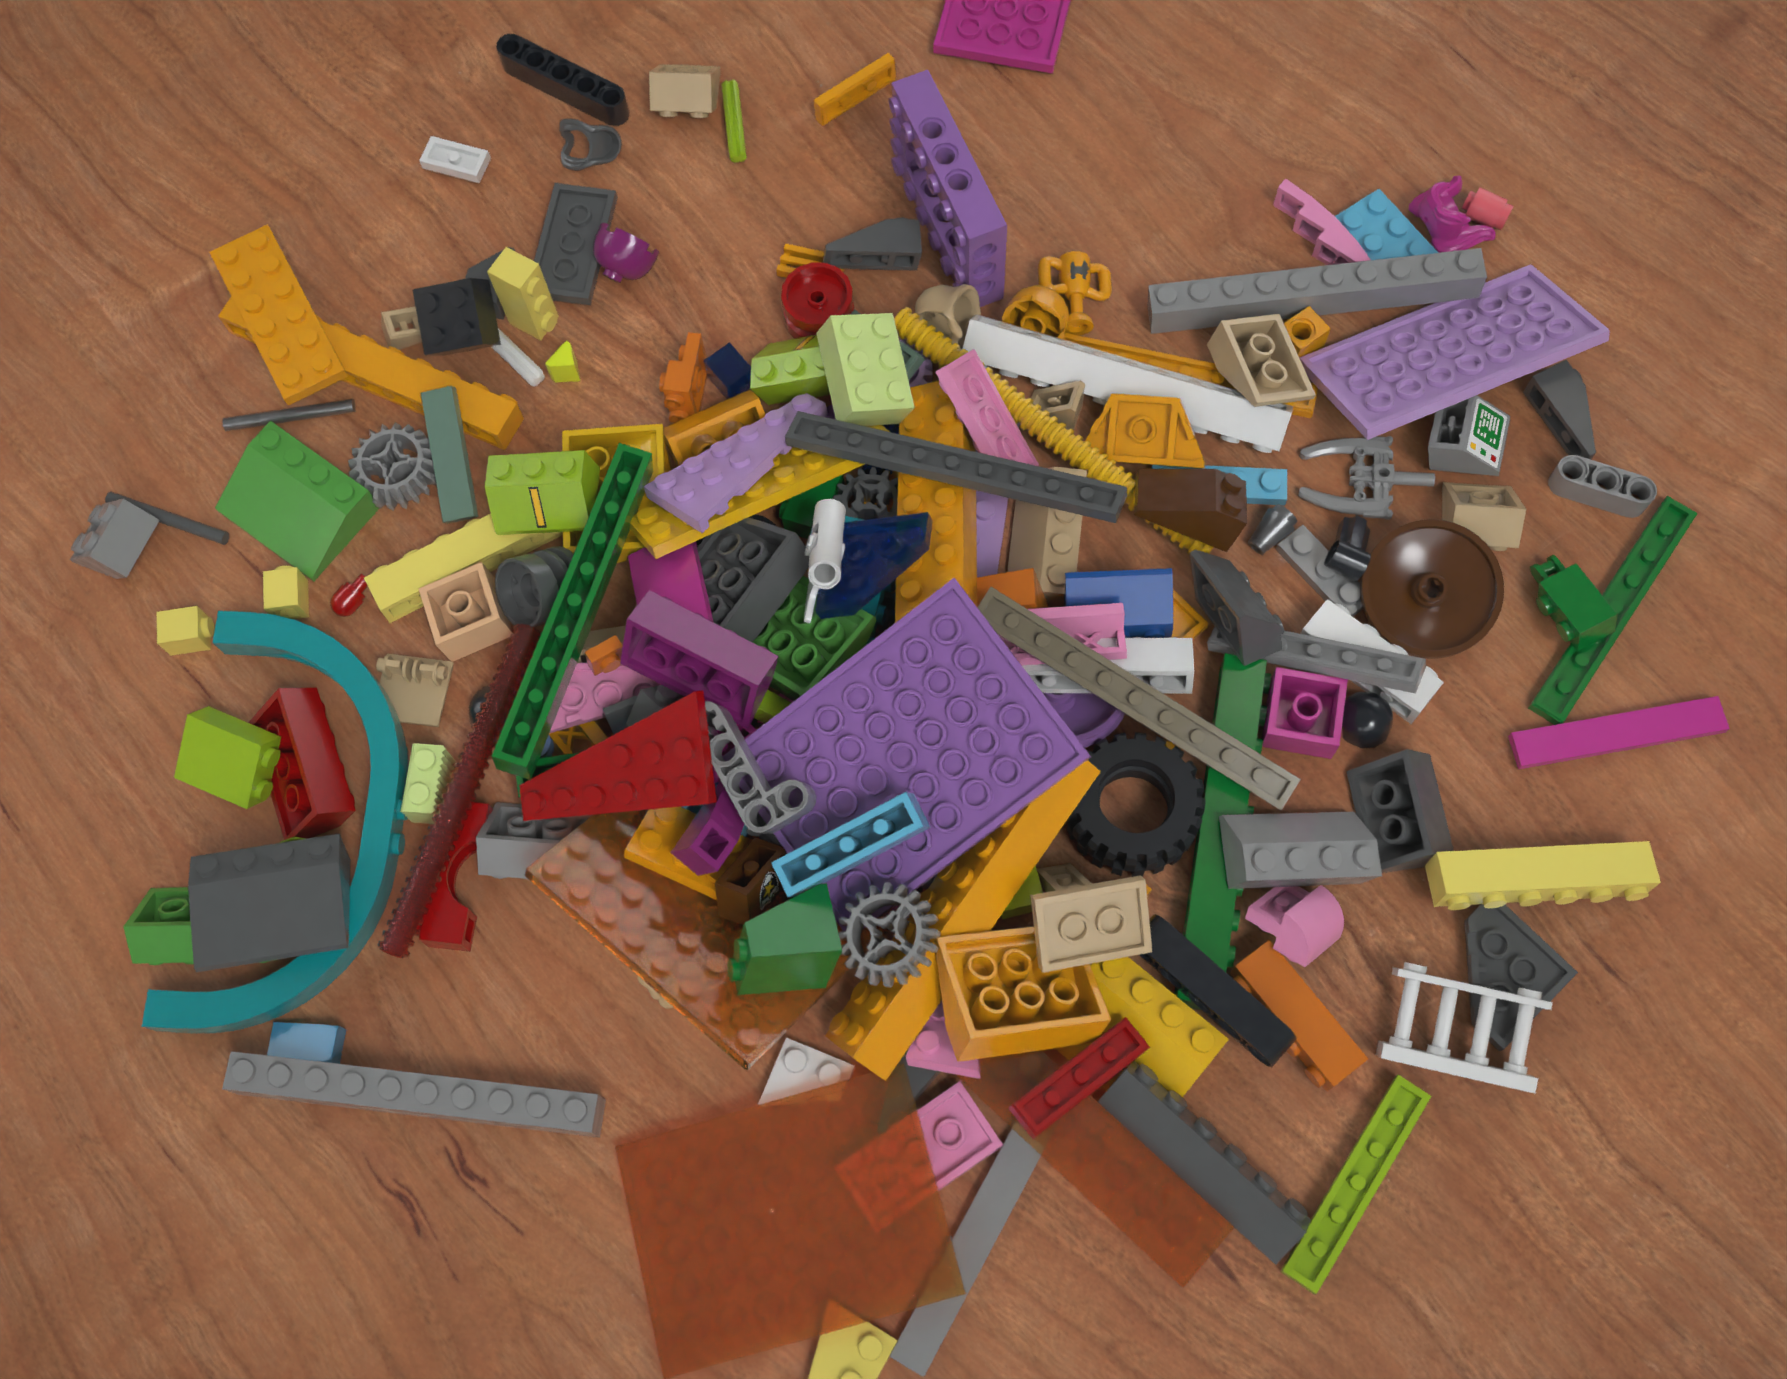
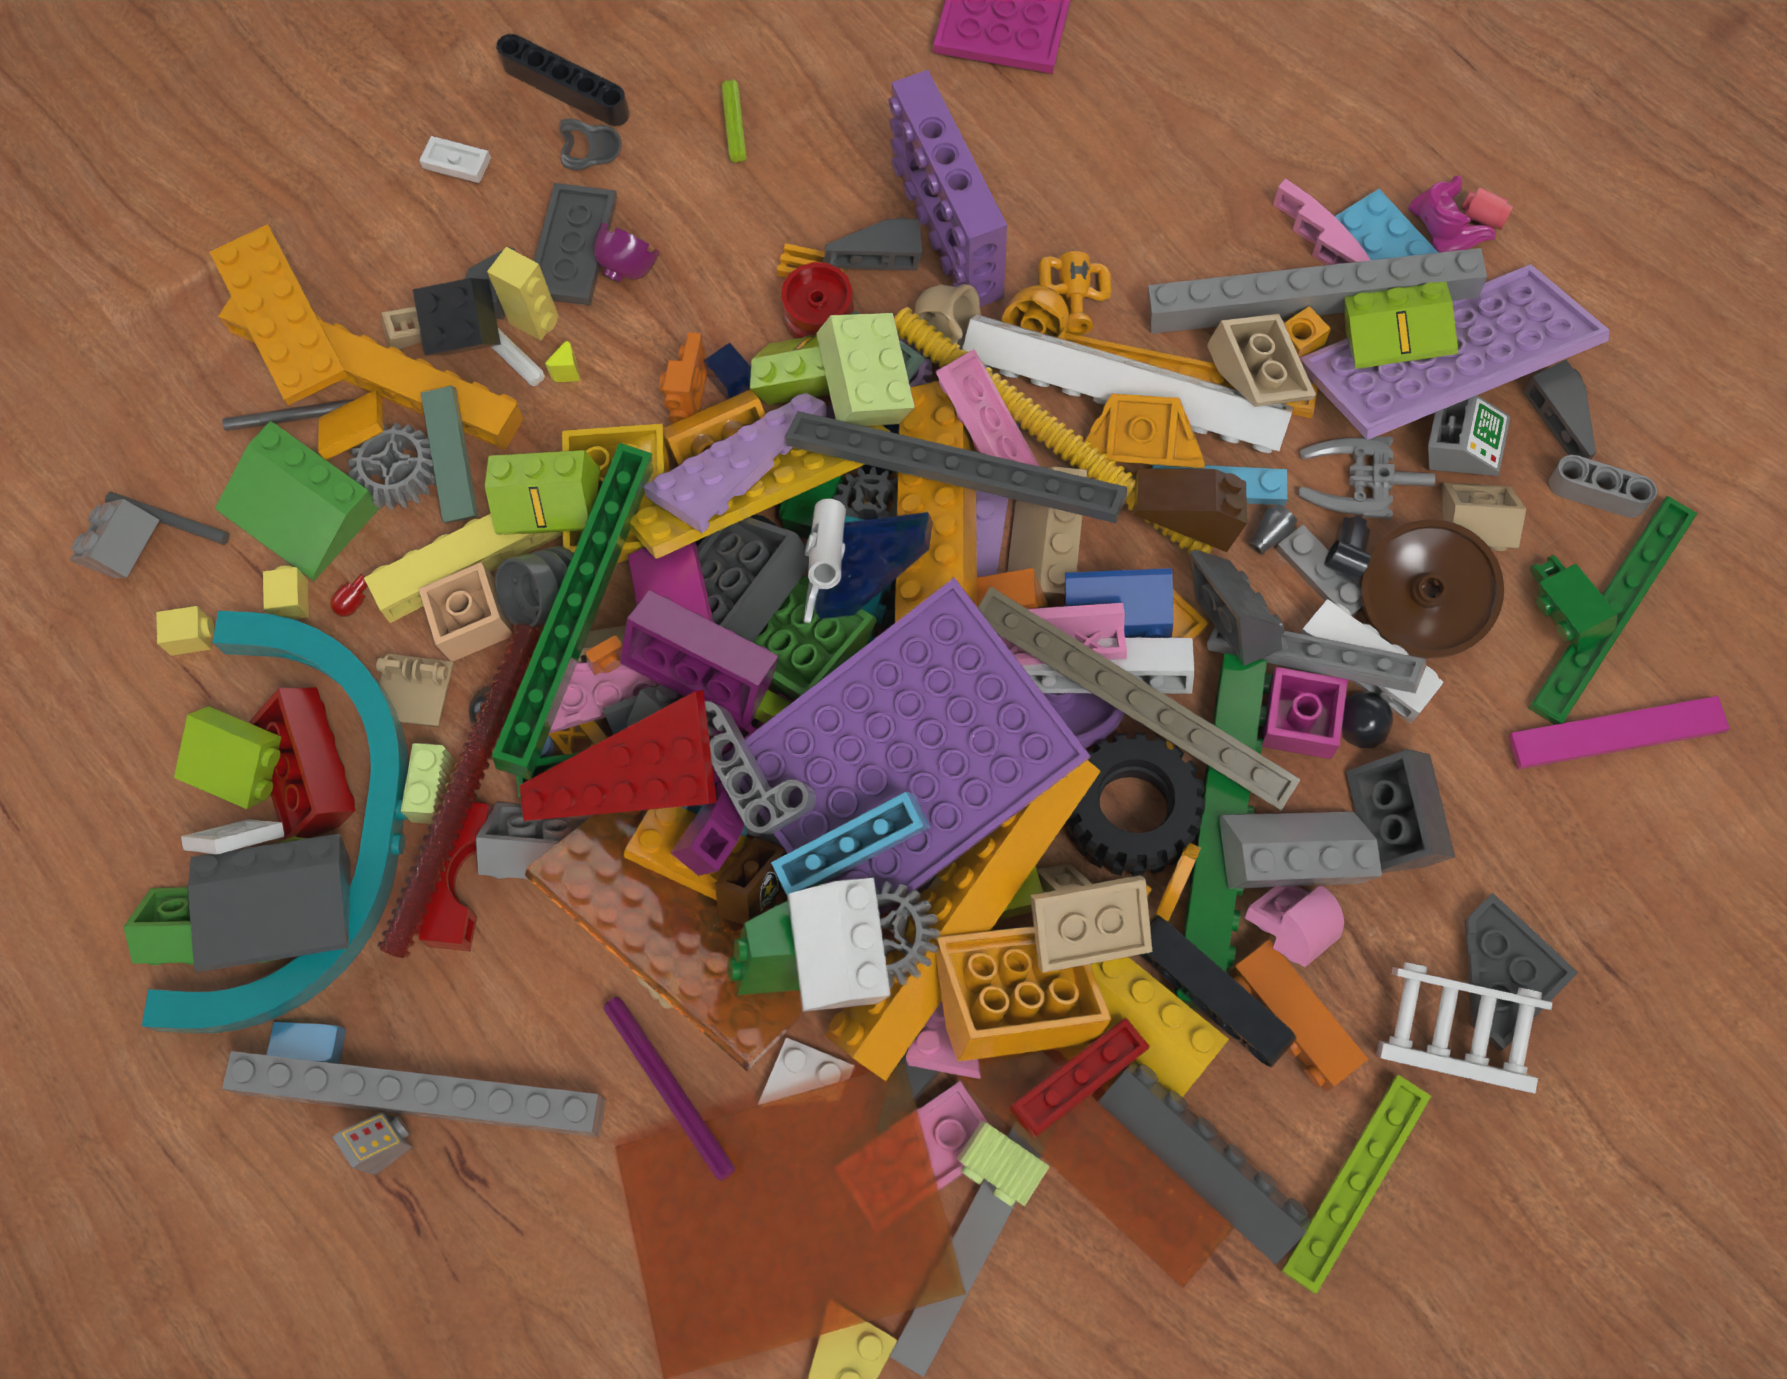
(232, 836): none -> white tile
(350, 425): none -> light orange tile
(374, 1142): none -> light grey slope
(669, 1089): none -> magenta axle
(684, 89): tan slope -> none
(838, 945): none -> white slope
(855, 89): light orange tile -> none
(1002, 1163): none -> yellowish green brick
(1062, 401): tan slope -> none
(1178, 881): none -> light orange tile
(1400, 325): none -> lime slope
(1542, 874): light yellow brick -> none

